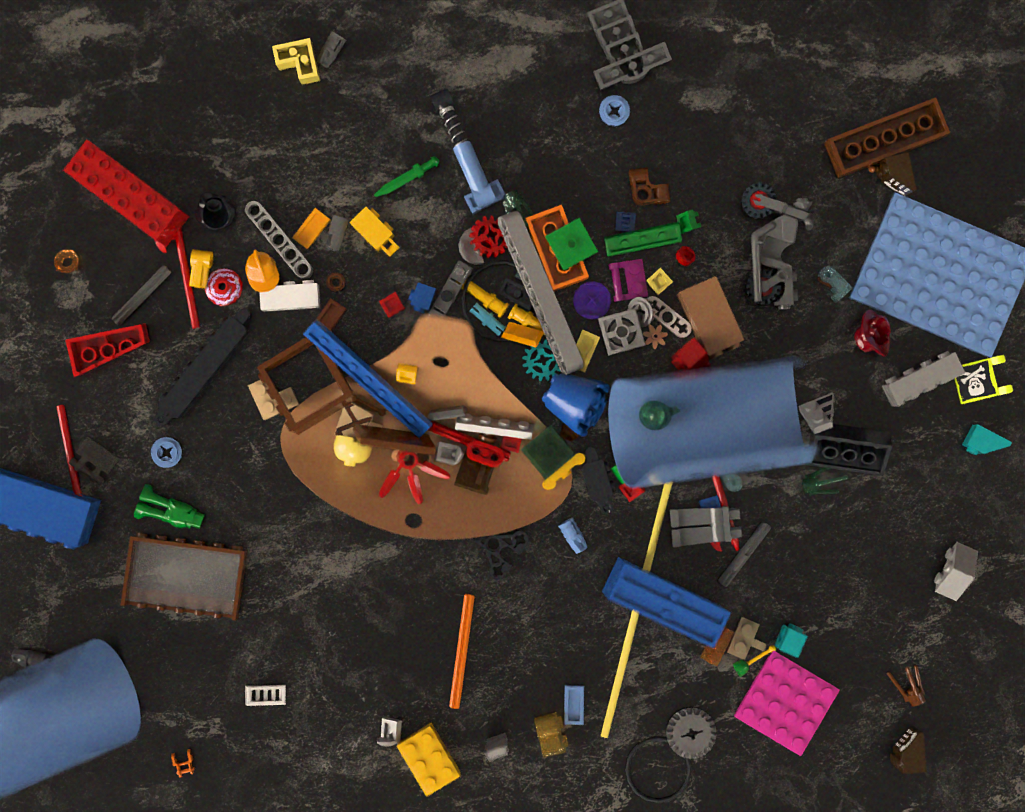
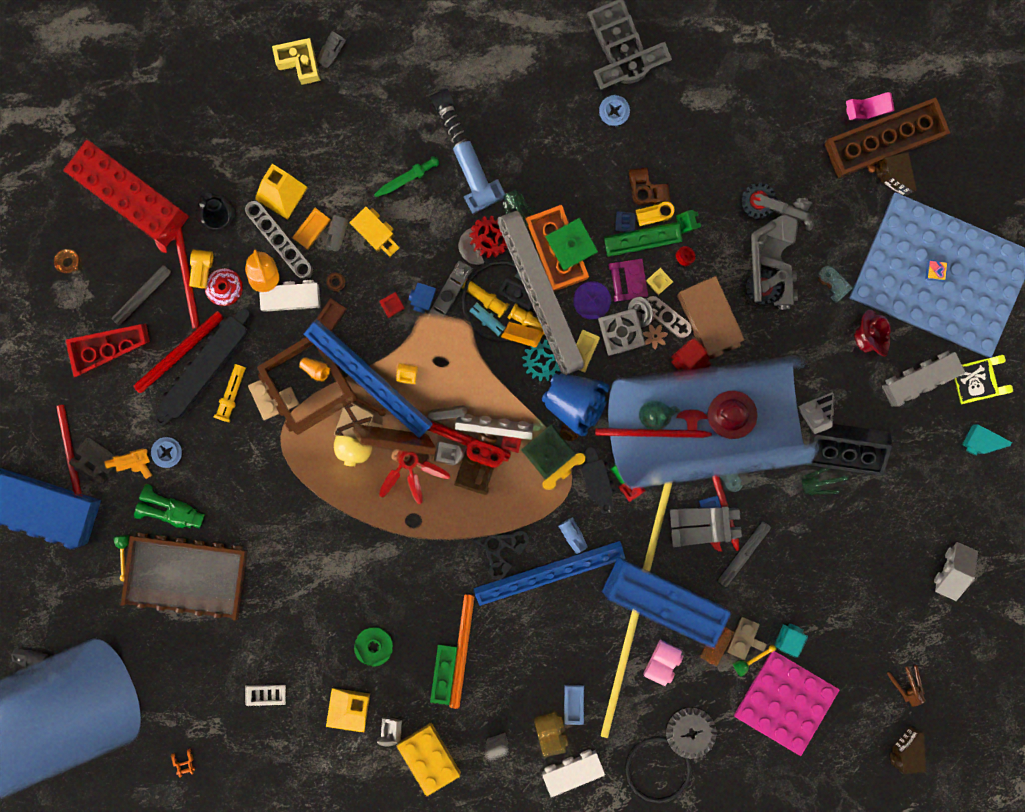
(122, 542): none -> hinge
(135, 460): none -> light orange piece
(178, 352): none -> red axle
(224, 402): none -> yellow pin
(280, 191): none -> yellow slope
(315, 369): none -> light orange cone
(348, 710): none -> yellow slope
(371, 657): none -> green plate
(443, 674): none -> green plate
(549, 573): none -> blue plate
(572, 772): none -> white brick
(652, 214): none -> yellow piece
(663, 662): none -> bright pink brick
(690, 416): none -> red piece
(732, 414): none -> dark red hat
(870, 107): none -> dark pink bracket
(936, 270): none -> tile

